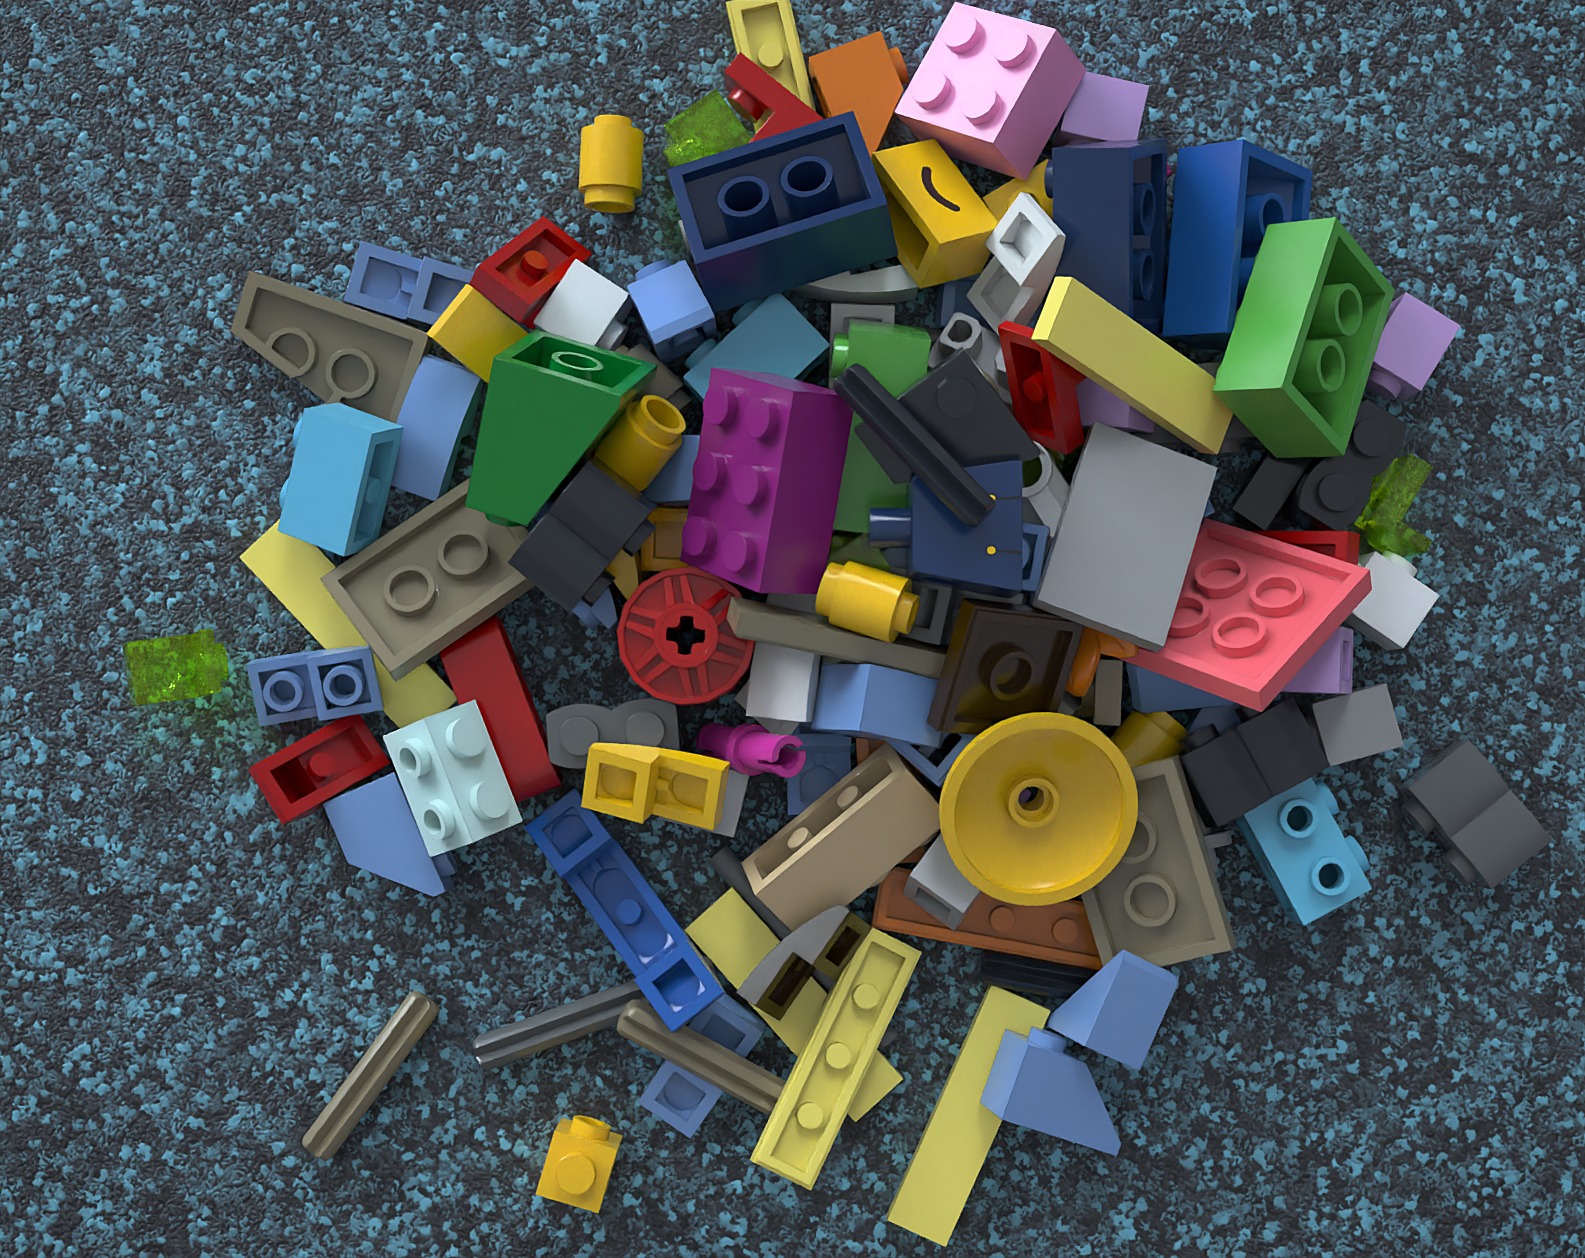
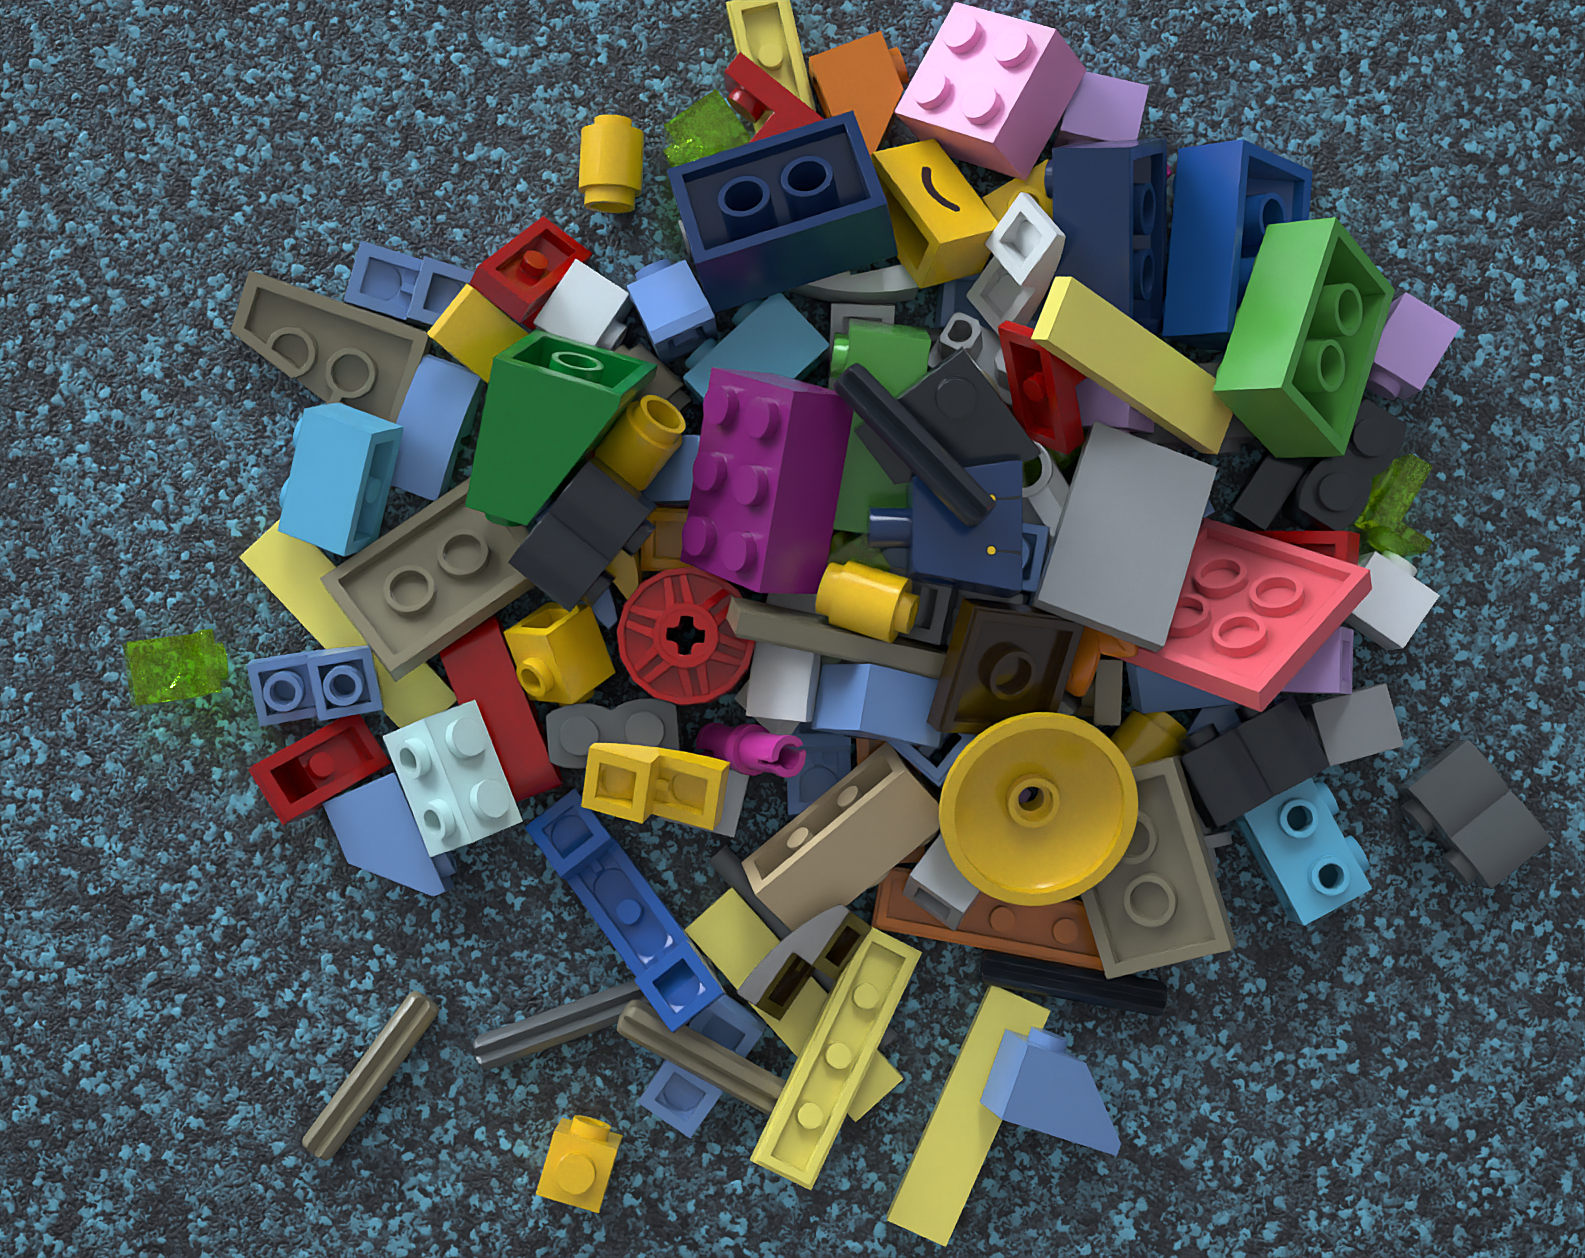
(559, 654): none -> yellow brick
(1118, 1009): medium blue slope -> none

